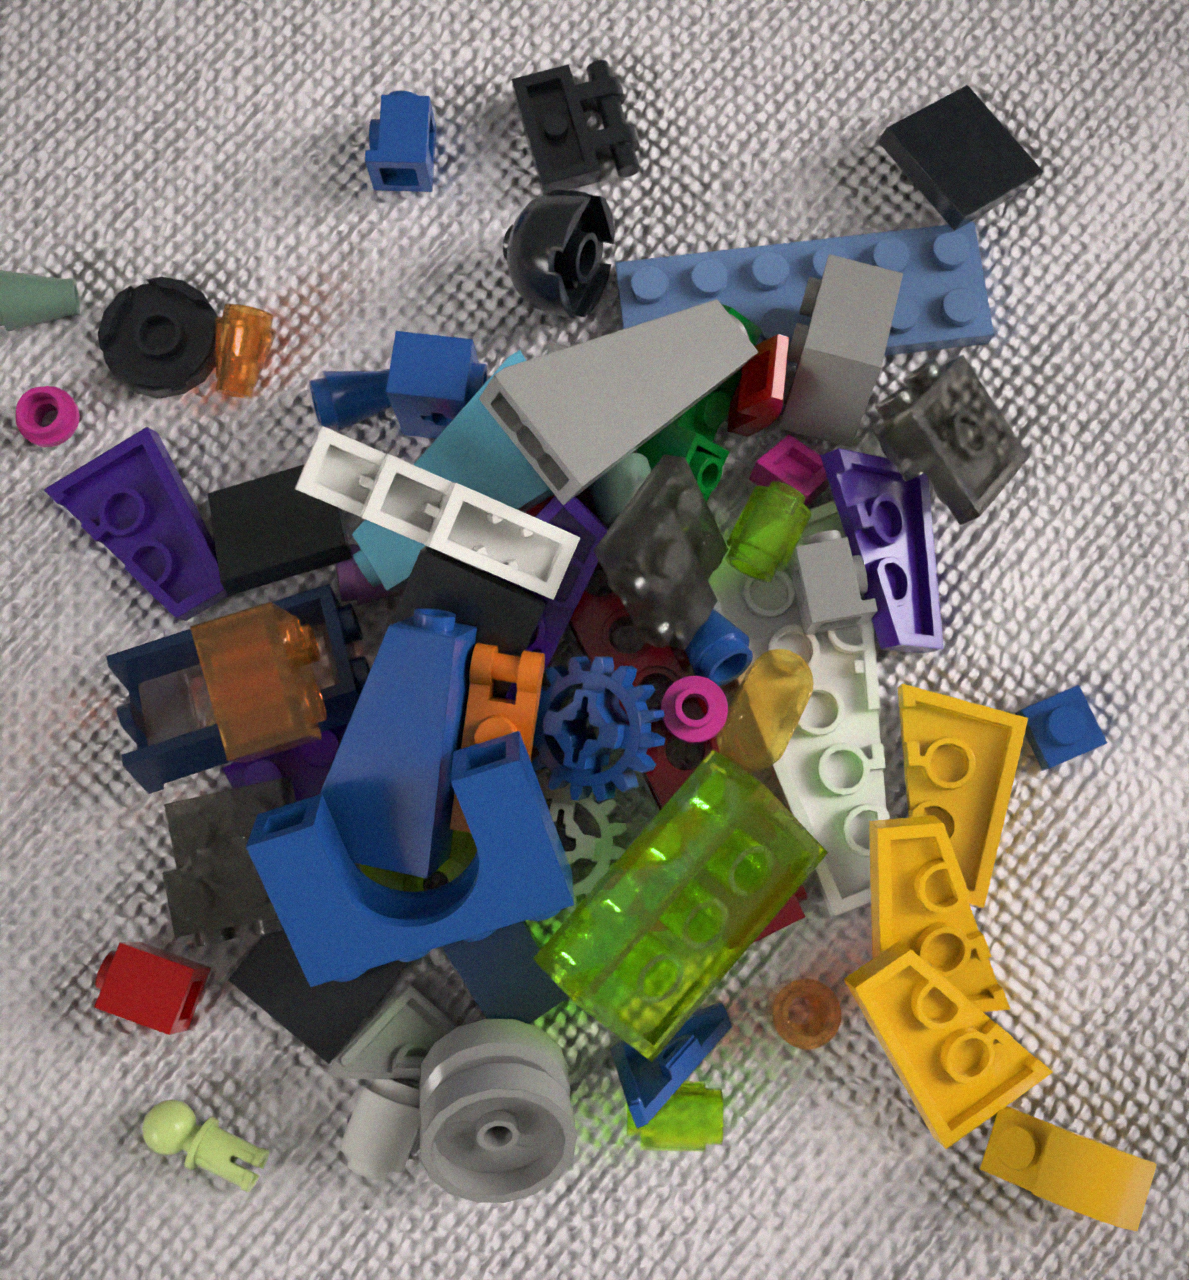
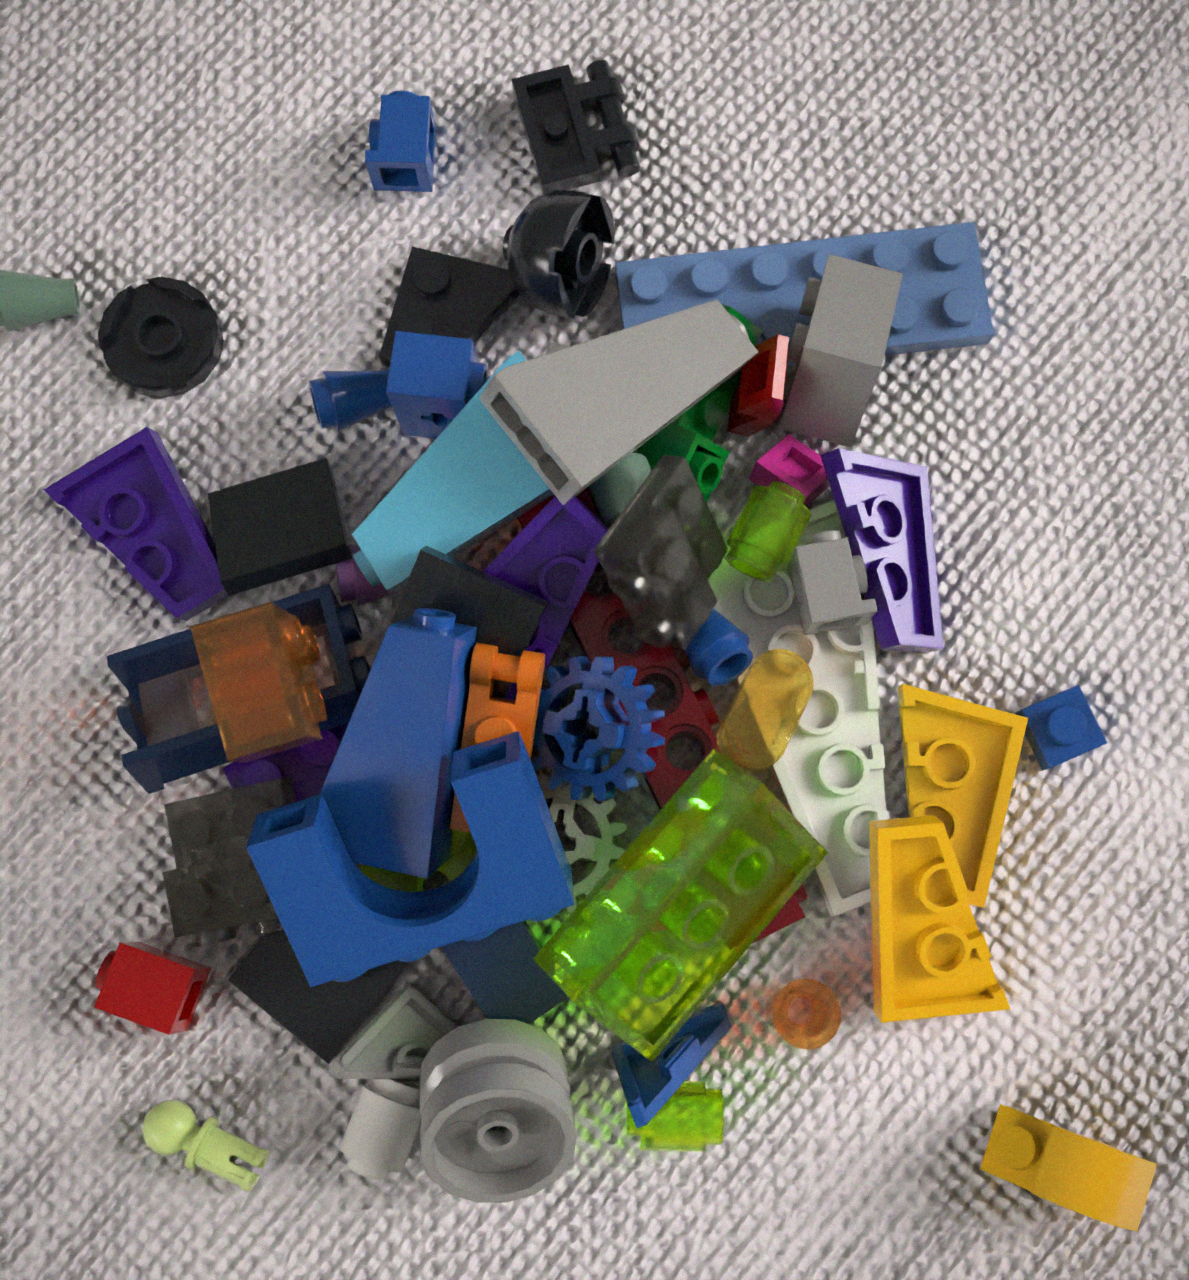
(35, 405): dark pink plate -> none
(241, 348): clear orange cone -> none
(437, 512): white slope -> none
(446, 298): none -> black wing
(694, 730): dark pink plate -> none
(940, 1044): yellow wing -> none
(953, 434): clear smoke plate -> none
(960, 157): black tile -> none

